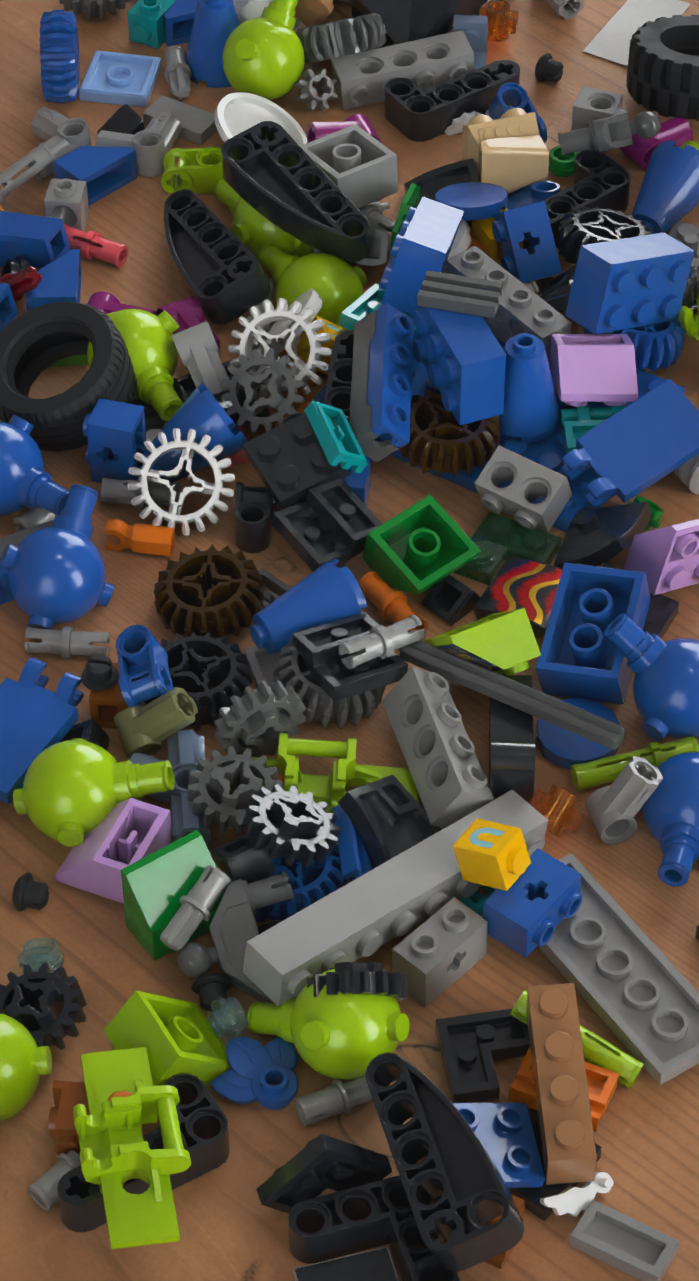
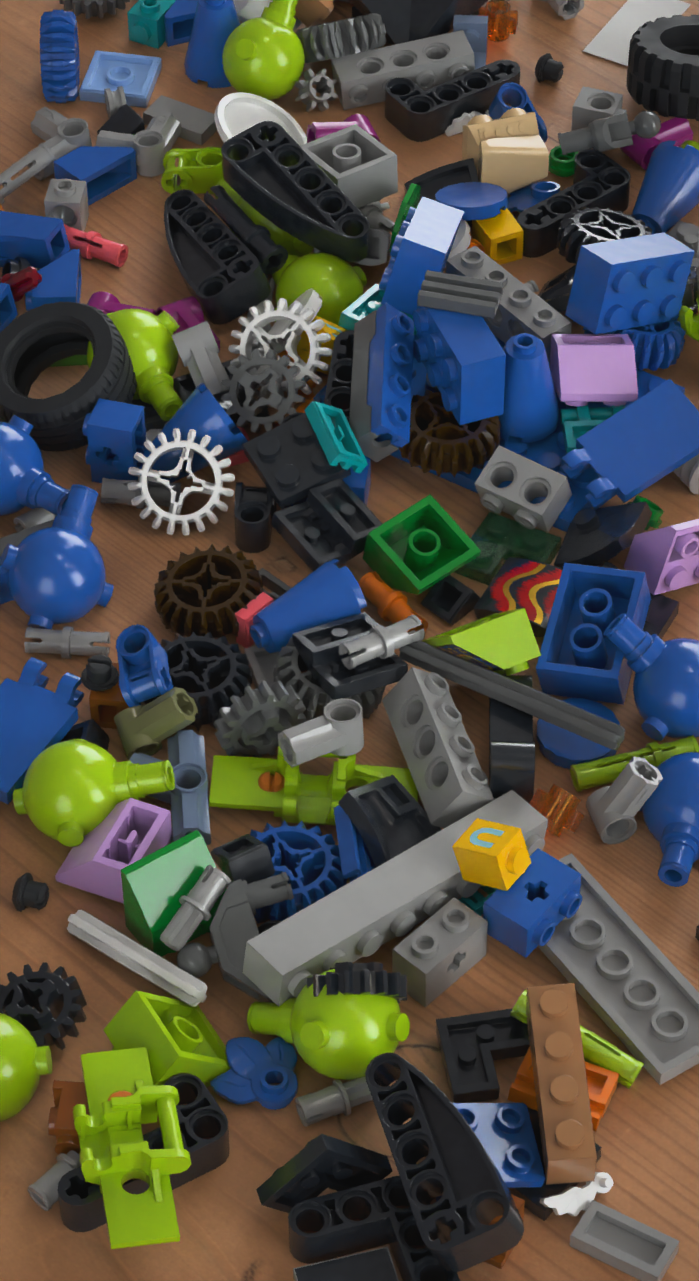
(39, 951): clear light blue plate -> none
(114, 100): none -> light grey bush
(137, 958): none -> white axle
(139, 538): orange bar -> none
(177, 72): light grey axle -> none
(209, 987): black piece -> none
(216, 781): dark grey gear -> none
(227, 1018): clear light blue plate -> none
(245, 618): none -> coral tile
(253, 236): none -> black pin
(291, 825): black gear -> none
(335, 732): none -> light grey piece
(529, 224): blue brick -> none

